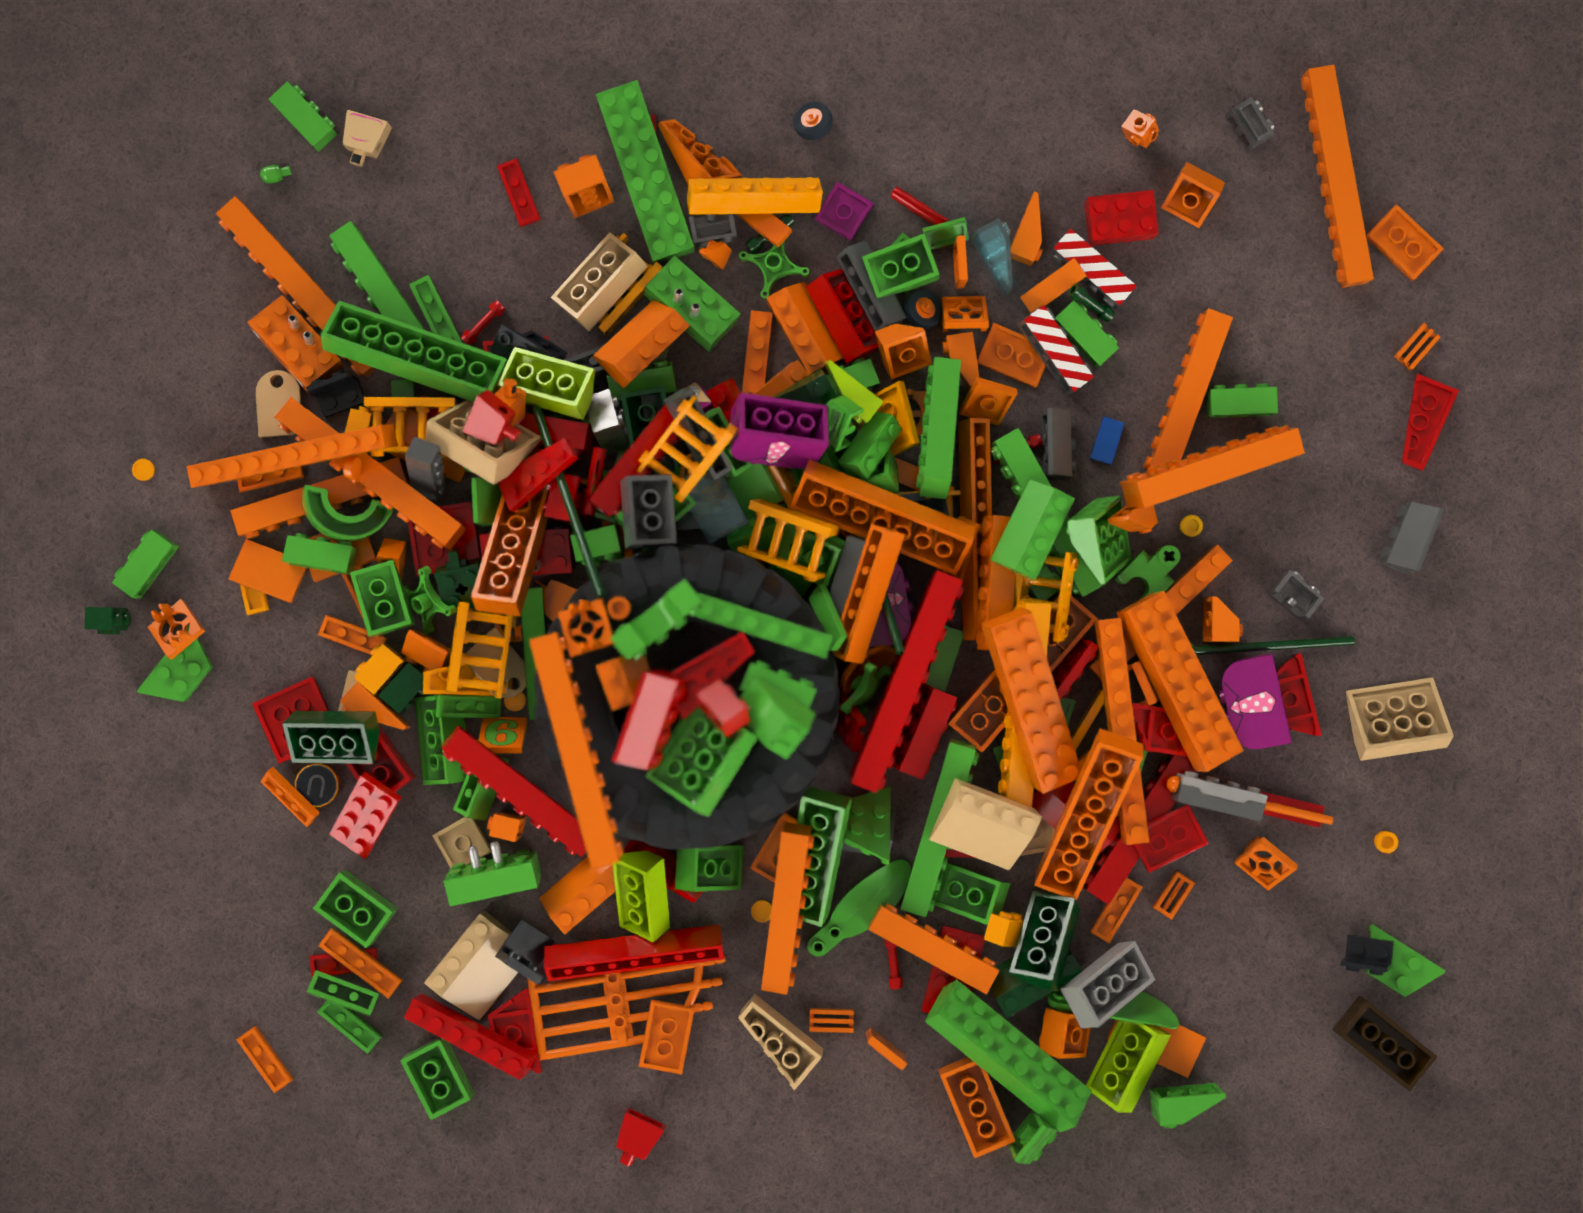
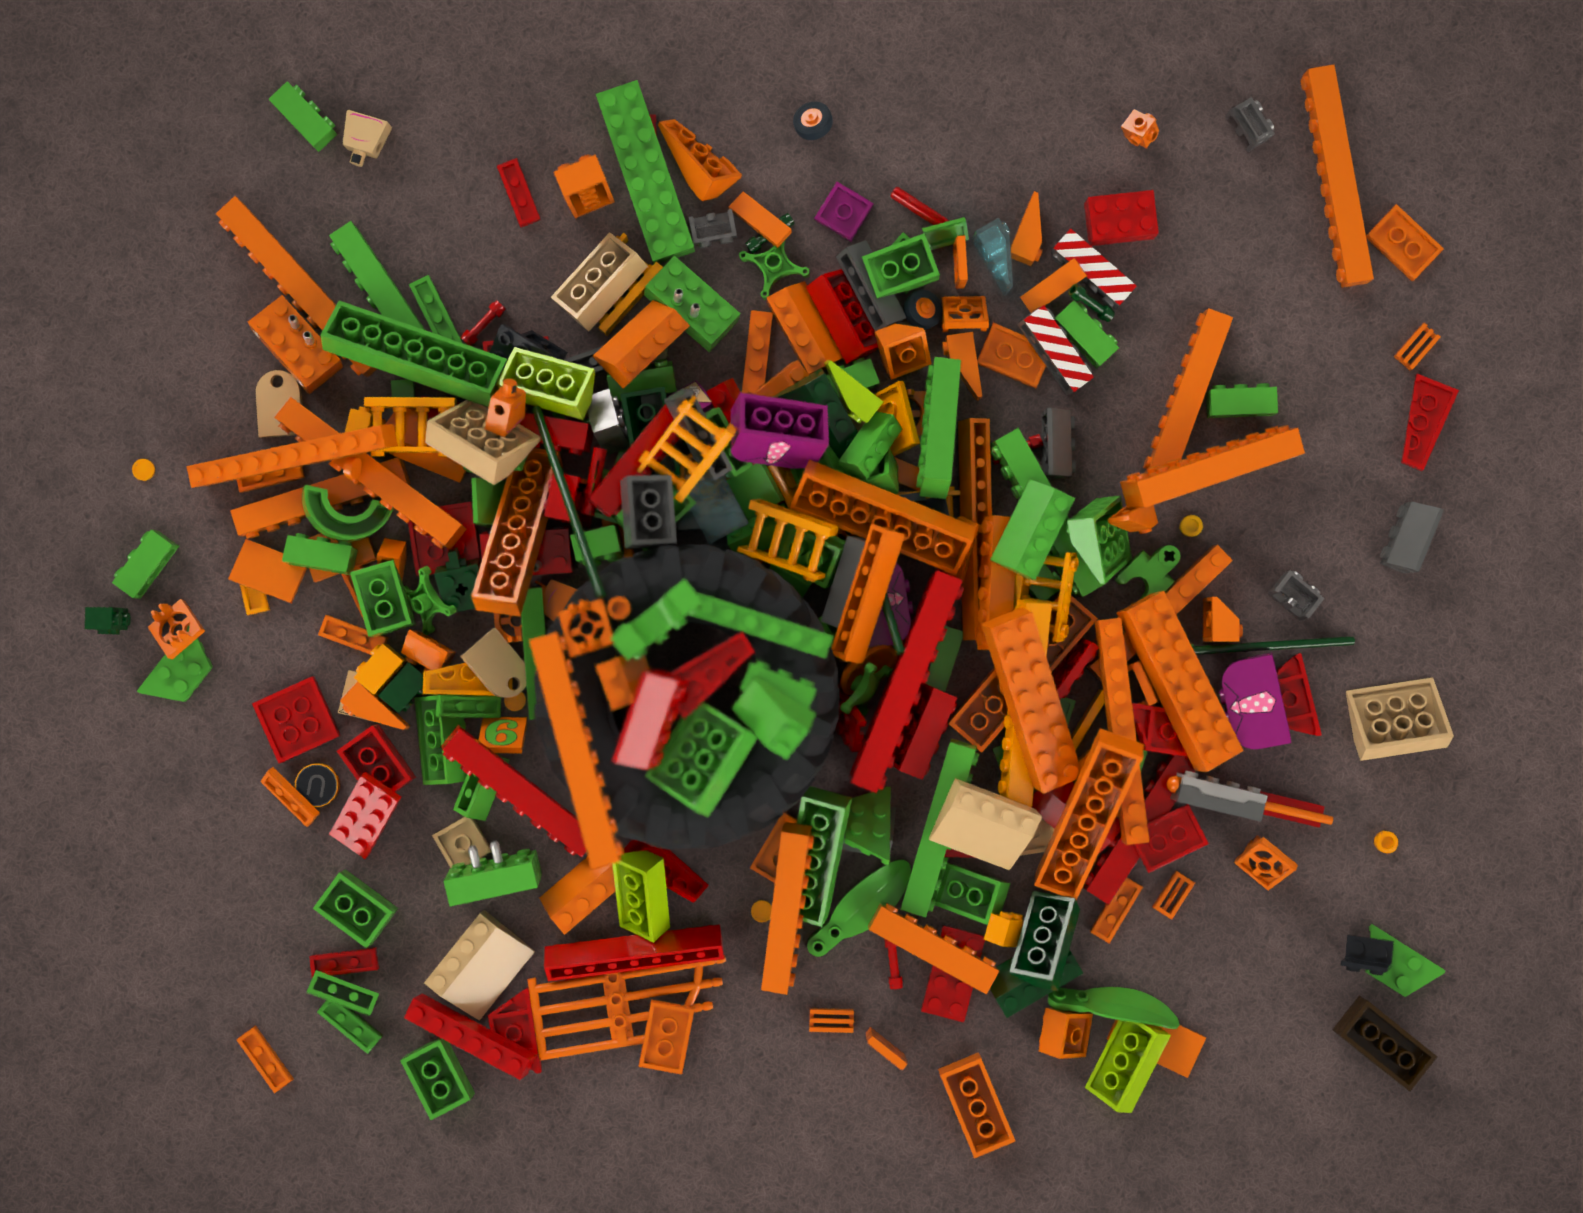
(274, 174): bright green cylinder -> none
(332, 736): dark green slope -> none
(337, 393): black bracket -> none
(360, 962): orange tile -> none
(426, 468): dark grey brick -> none
(461, 637): light orange fence -> none
(491, 420): torso -> none
(506, 825): orange brick -> none
(524, 950): black bracket -> none
(536, 473): red wing -> none
(637, 1136): red torso -> none
(709, 868): bright green slope -> none
(717, 253): orange slope -> none
(723, 707): brick -> none
(754, 195): light orange brick -> none
(781, 1040): tan wedge -> none
(828, 616): bright green tile -> none
(839, 417): bright green window -> none
(988, 400): orange tile -> none
(1008, 1056): bright green brick -> none
(1031, 1138): bright green slope -> none
(1107, 440): blue tile -> none
(1108, 984): light grey brick -> none
(1182, 1103): bright green slope -> none
(1193, 195): orange slope -> none

